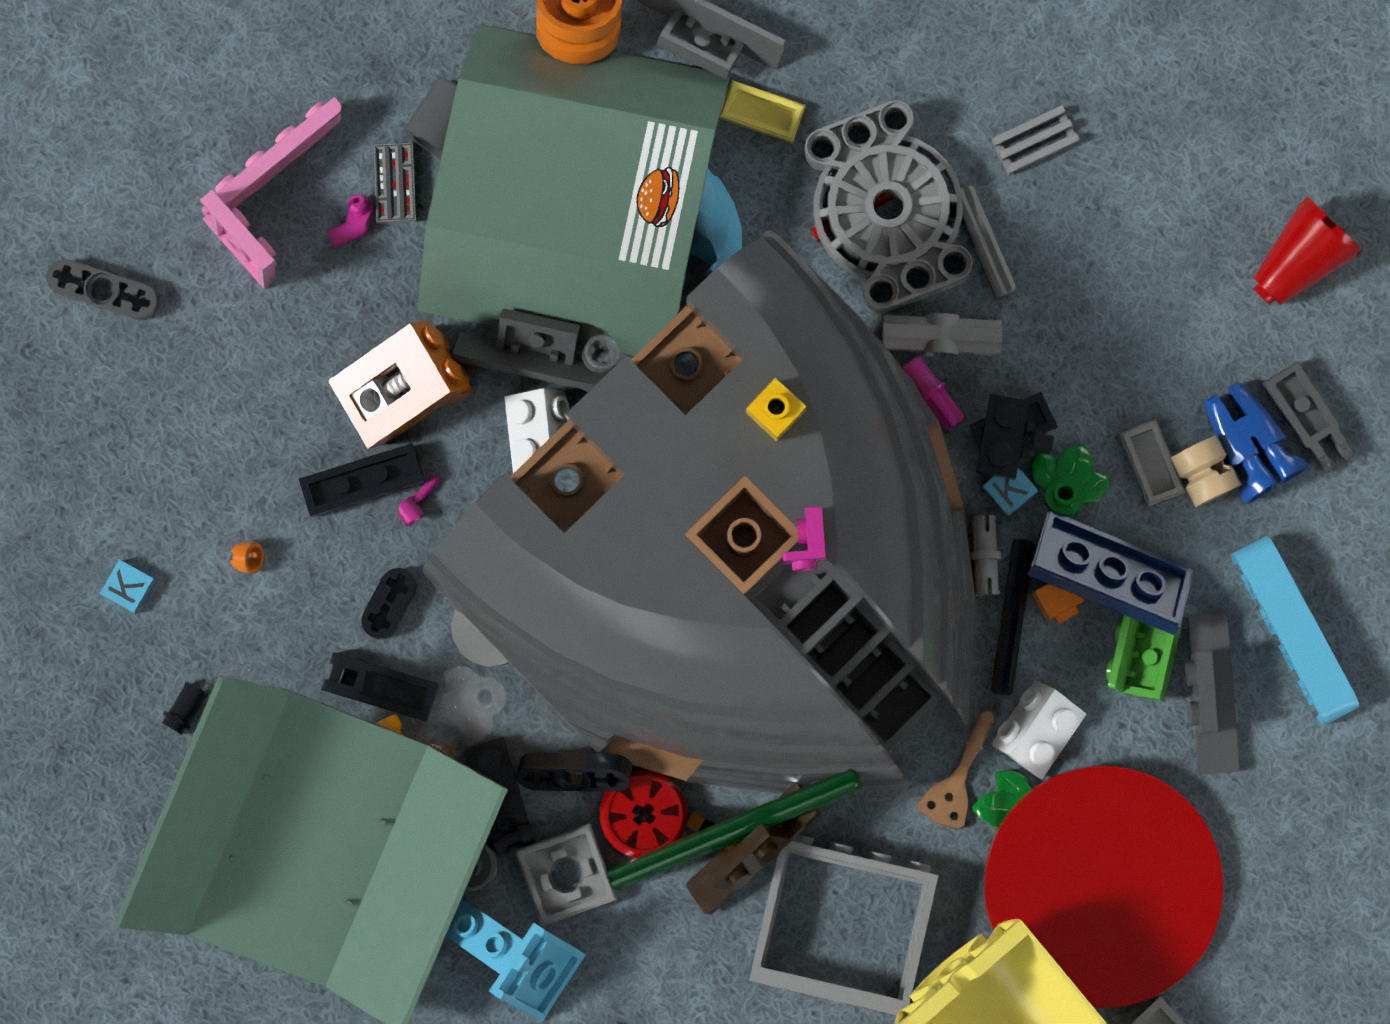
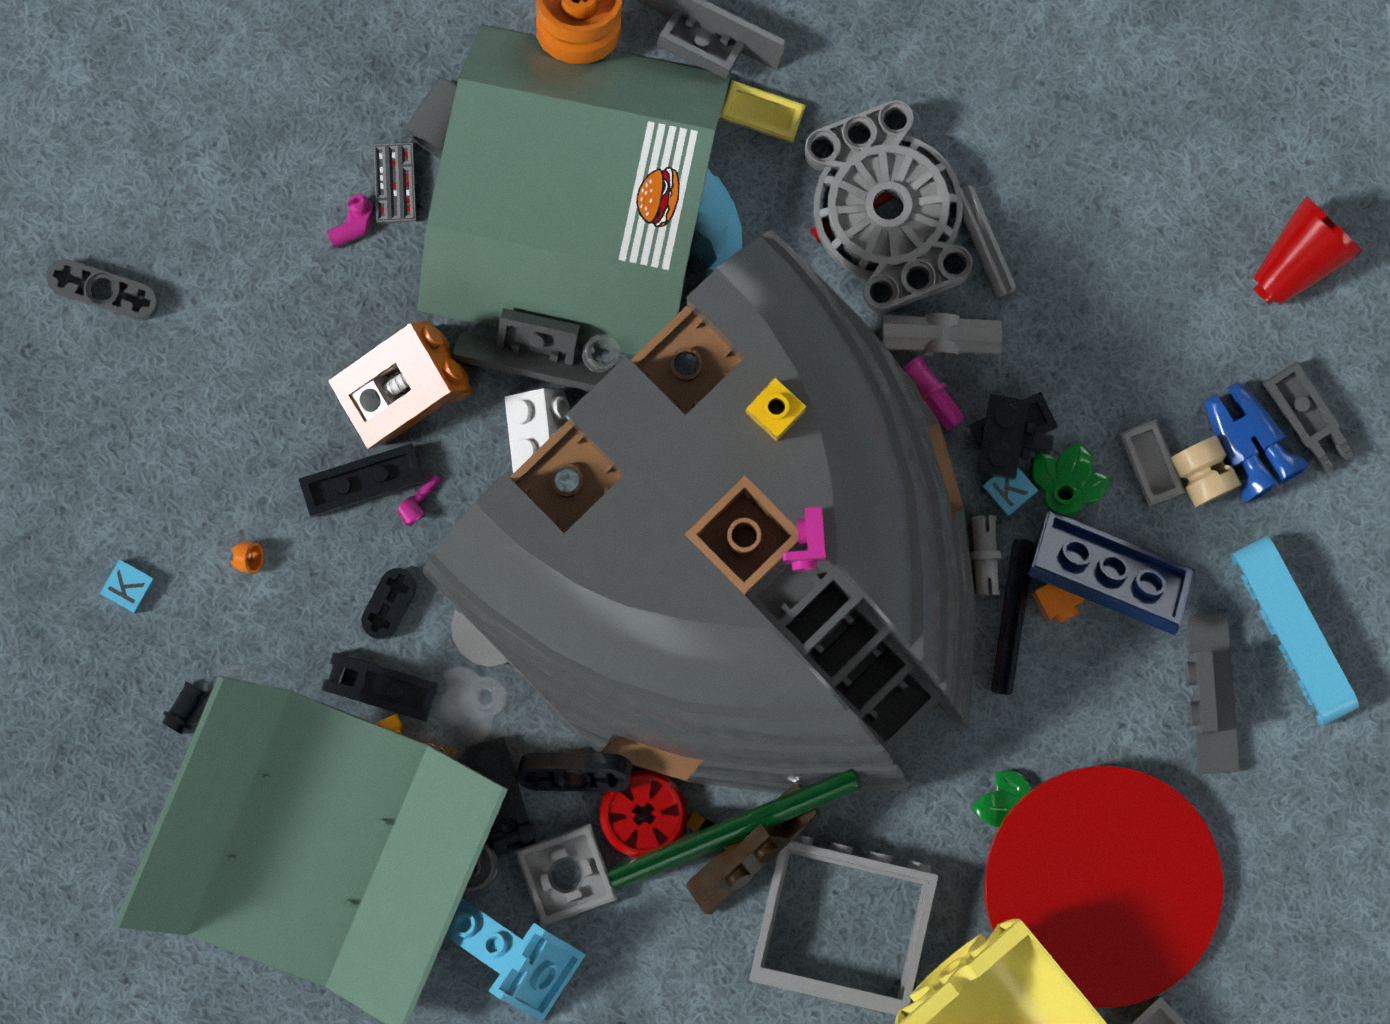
(221, 207): bright pink bracket -> none
(956, 782): medium nougat piece -> none
(1038, 728): white bracket -> none
(1064, 125): light grey tile -> none
(1142, 660): bright green bracket -> none

